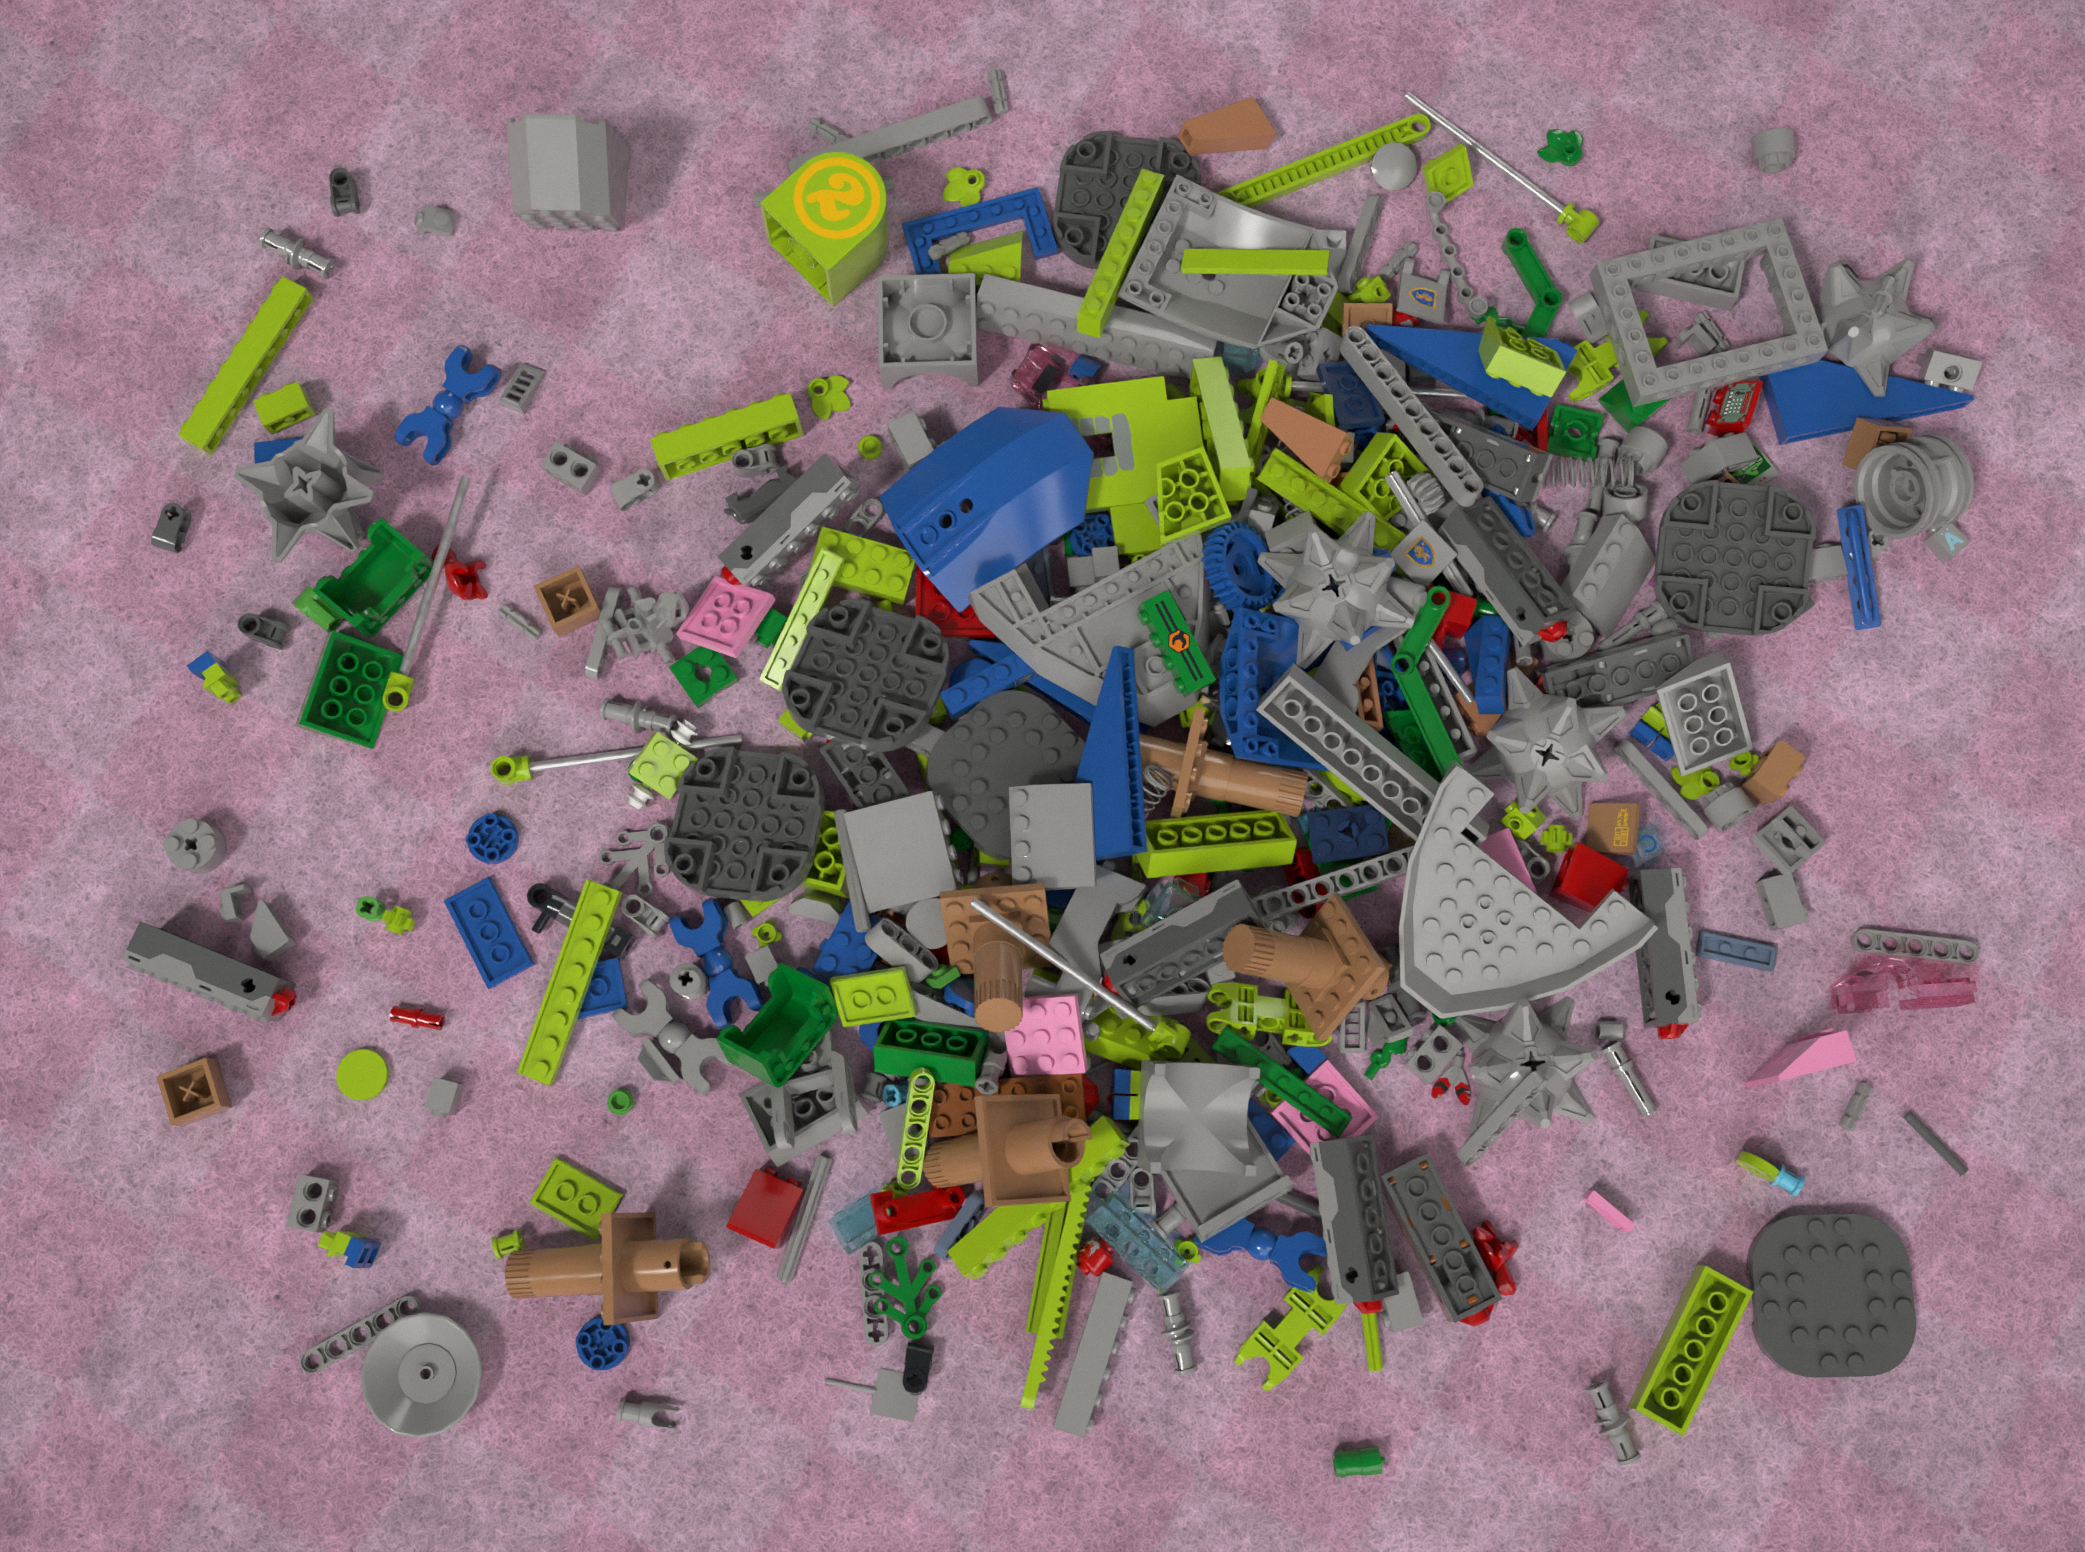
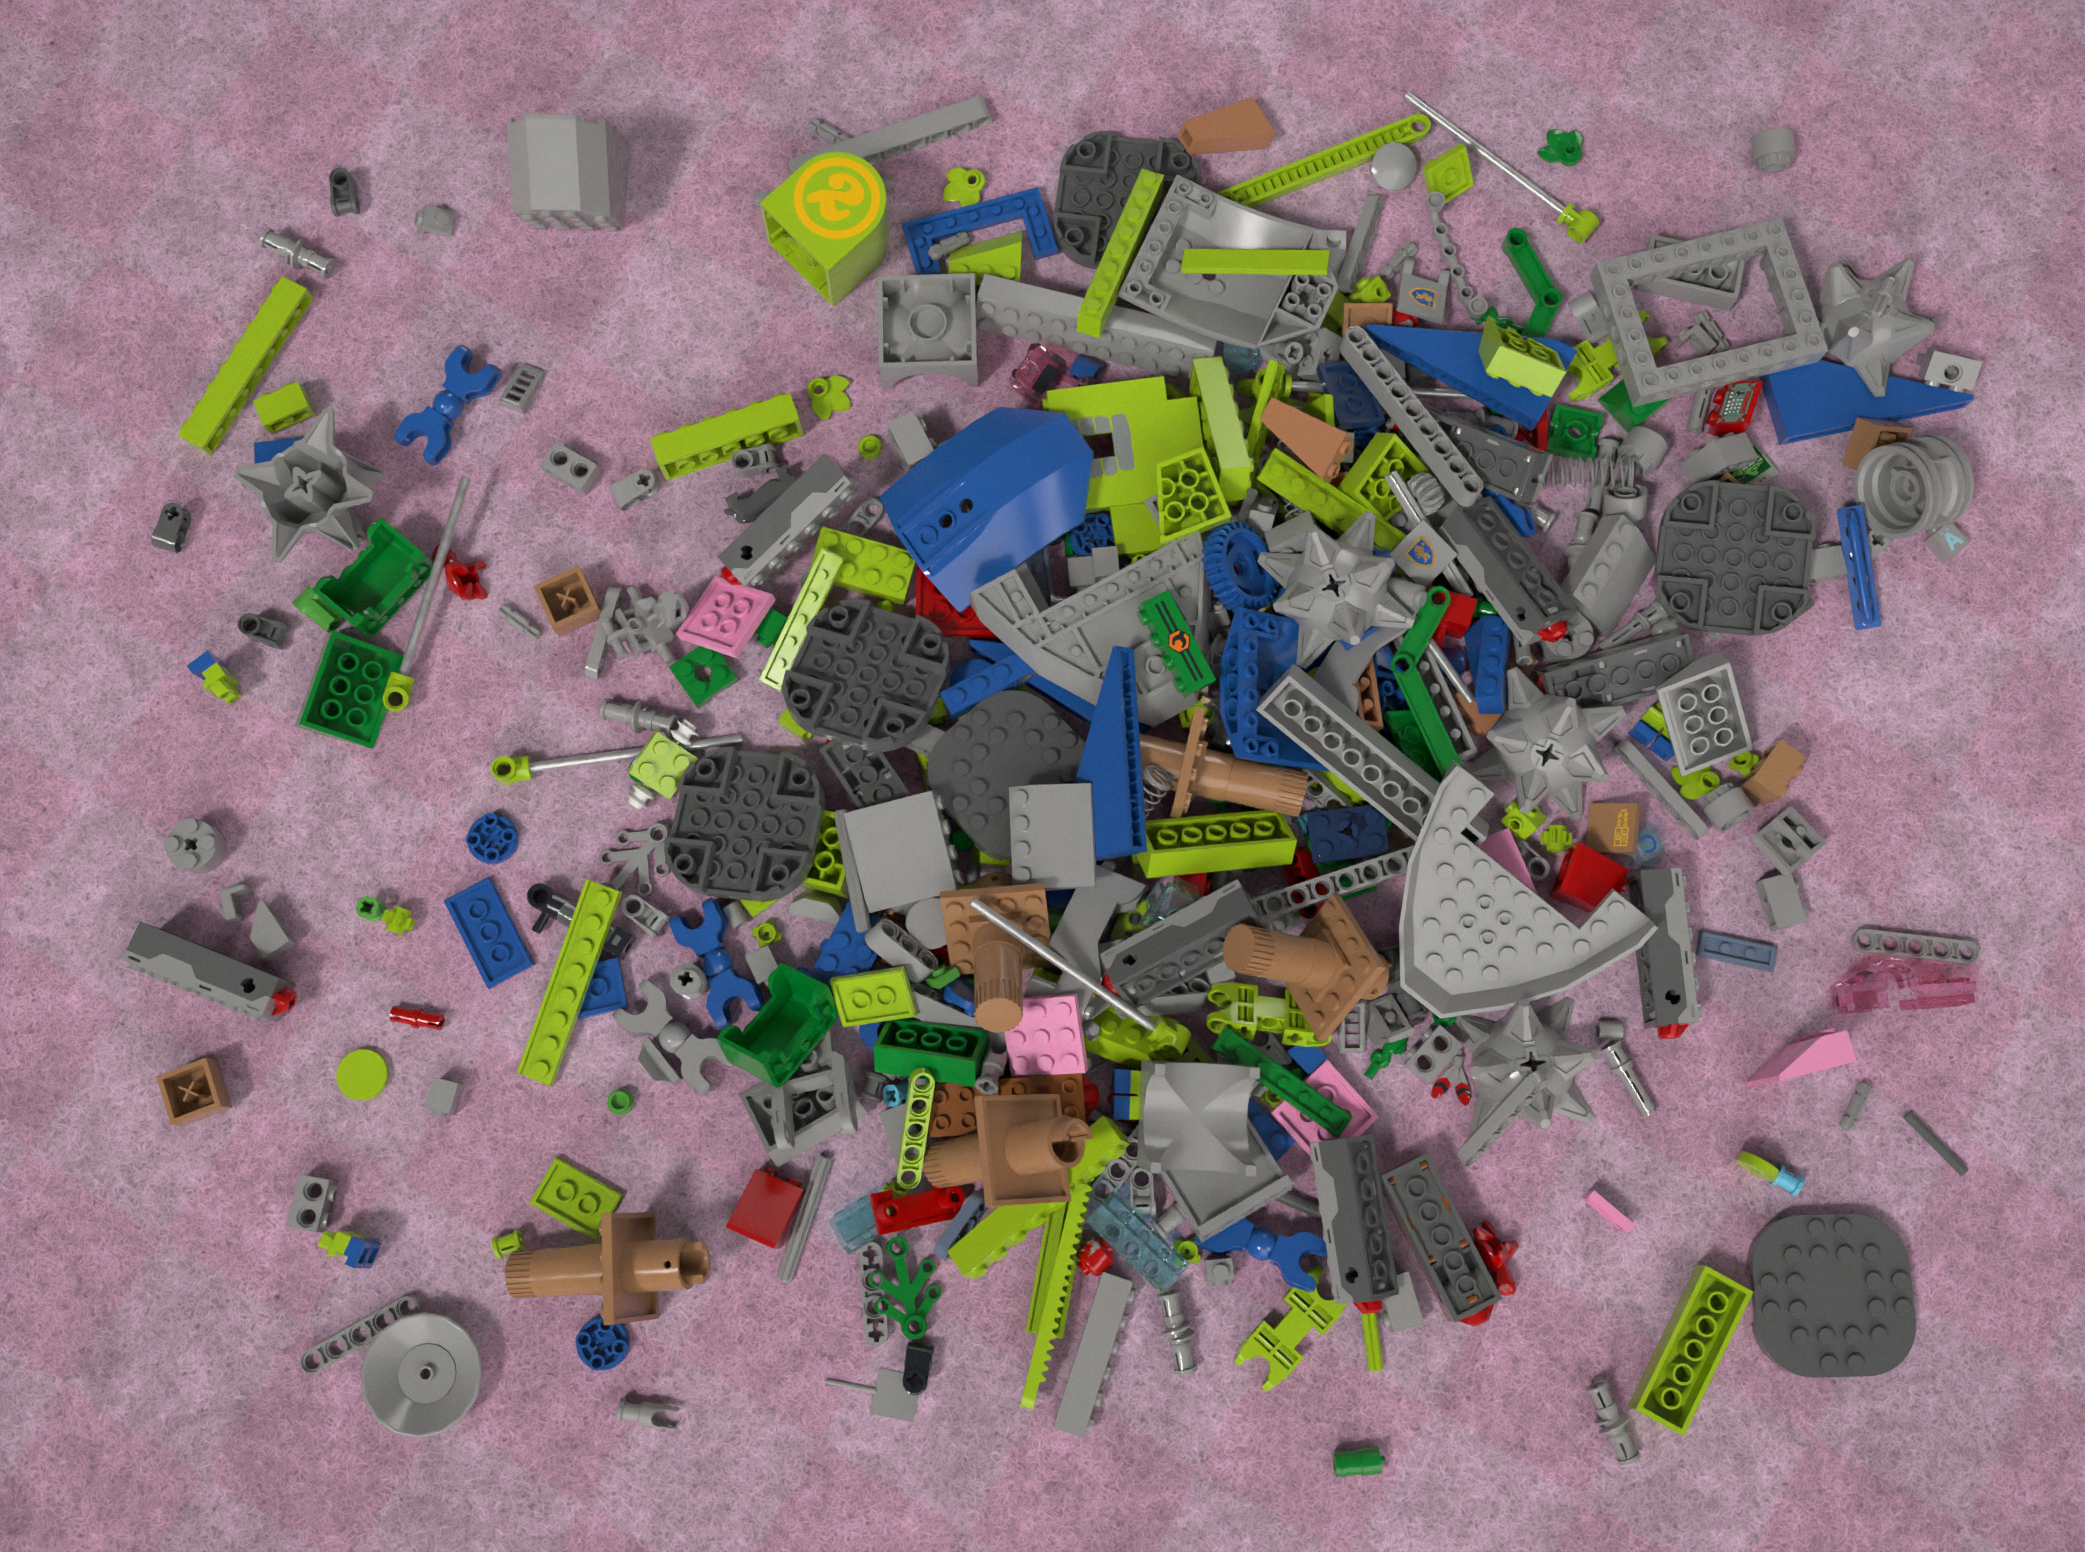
(998, 92): light grey axle -> none
(1218, 1272): none -> light grey brick

